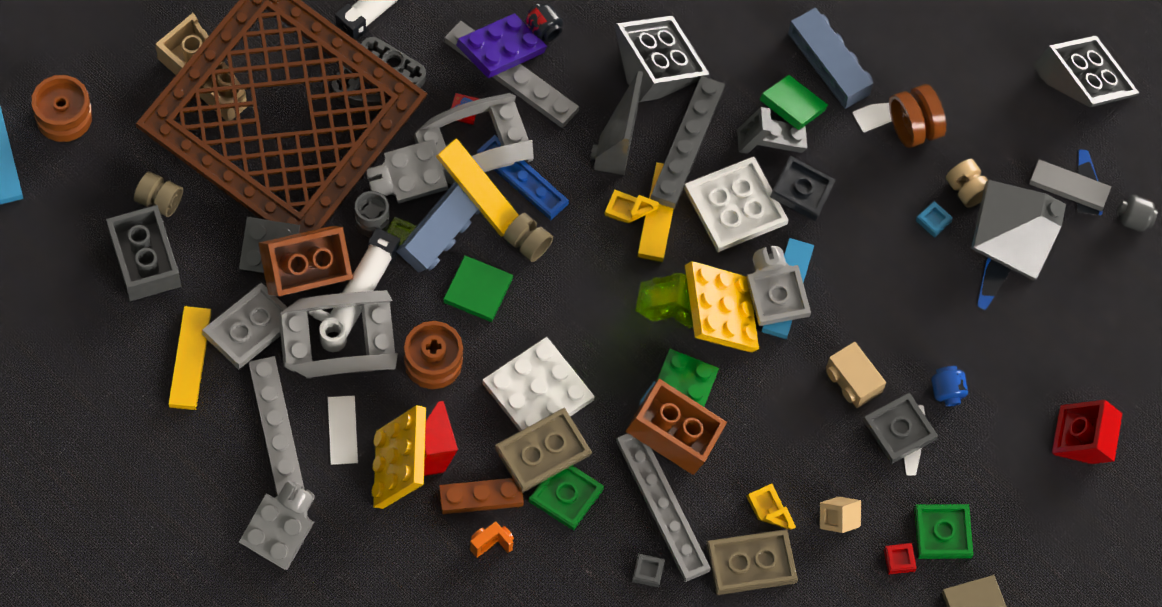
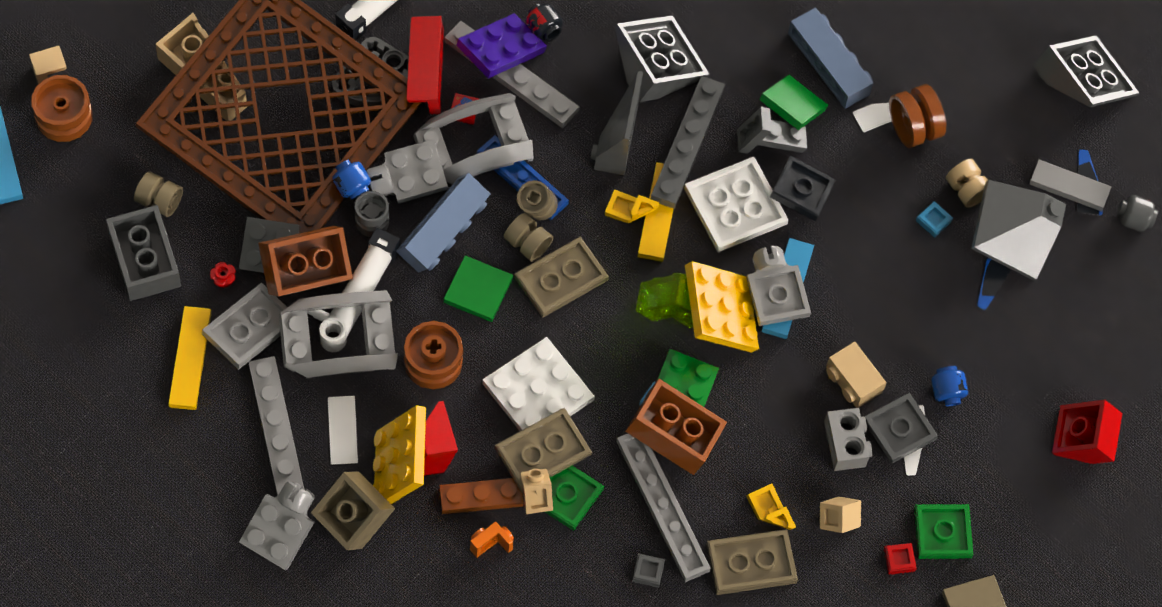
(47, 62): none -> tan panel
(227, 279): none -> red plate
(351, 179): none -> blue head
(352, 510): none -> dark tan brick
(401, 229): clear neon green tile -> none
(426, 61): none -> red panel
(477, 186): yellow tile -> none
(537, 200): none -> dark tan wheel
(537, 491): none -> tan bracket
(561, 277): none -> dark tan tile
(841, 439): none -> light grey brick

